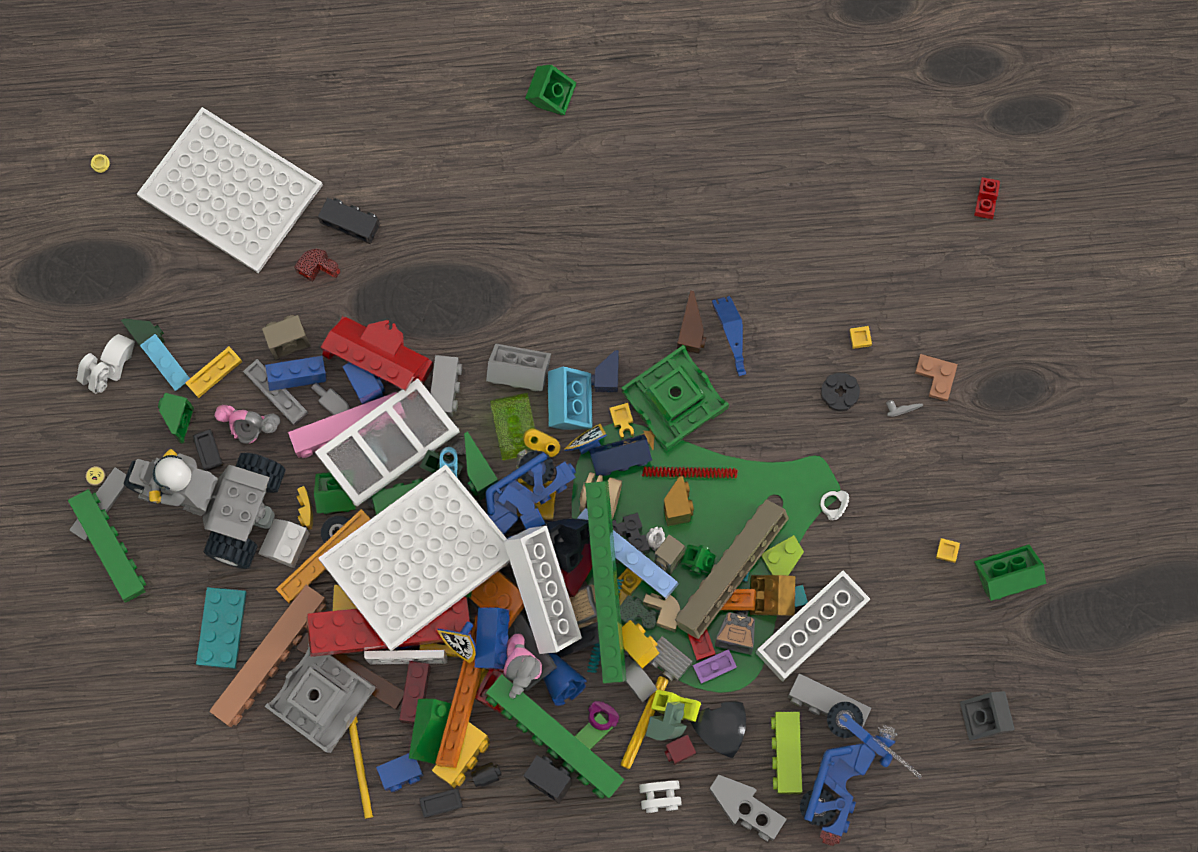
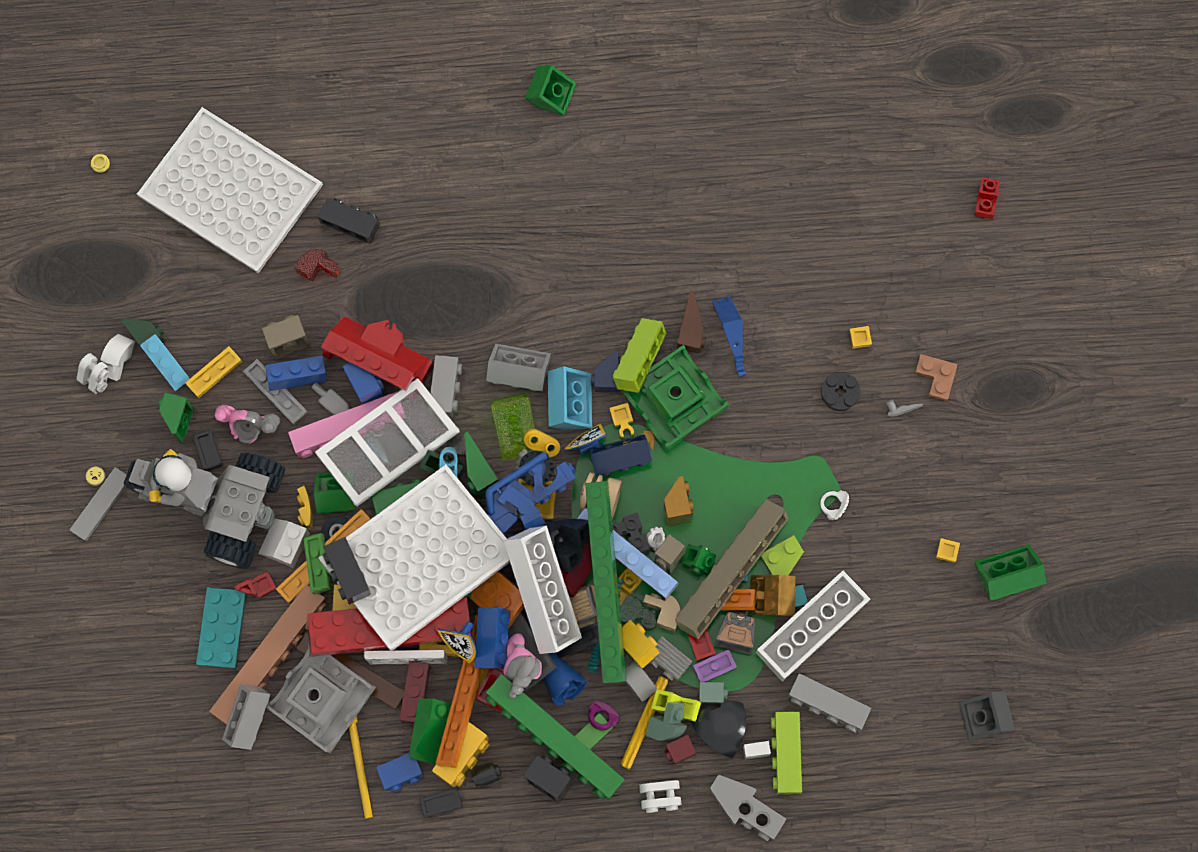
(106, 545): green brick -> none
(246, 717): none -> light grey brick
(258, 586): none -> red slope
(318, 575): none -> bright green tile
(346, 571): none -> black brick
(639, 355): none -> lime brick
(698, 472): red piece -> none
(712, 693): none -> sand green brick
(756, 750): none -> white piece
(840, 764): blue piece -> none

